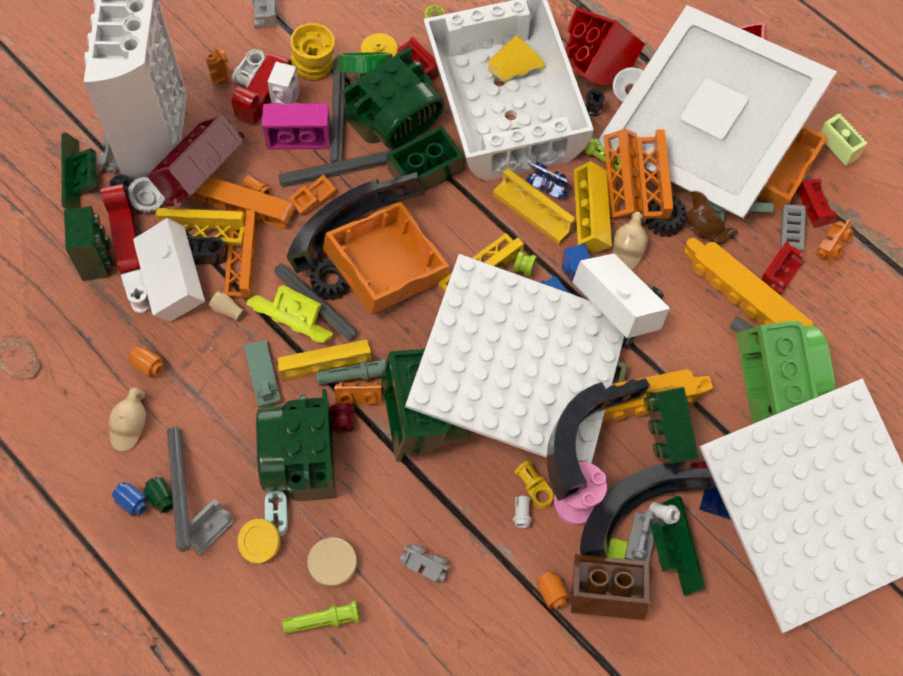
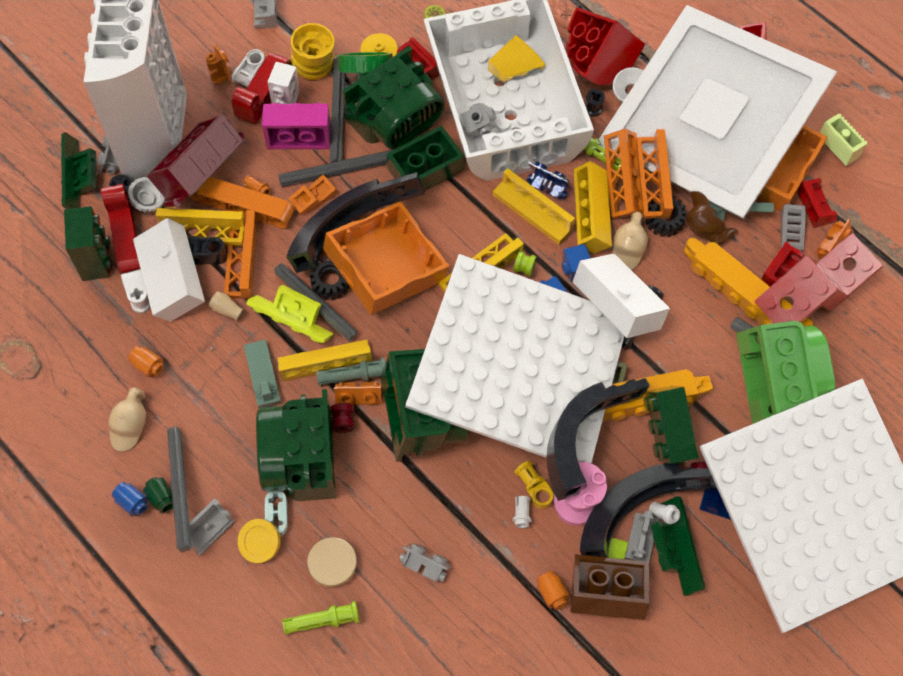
(479, 120): none -> light grey brick
(819, 283): none -> bracket

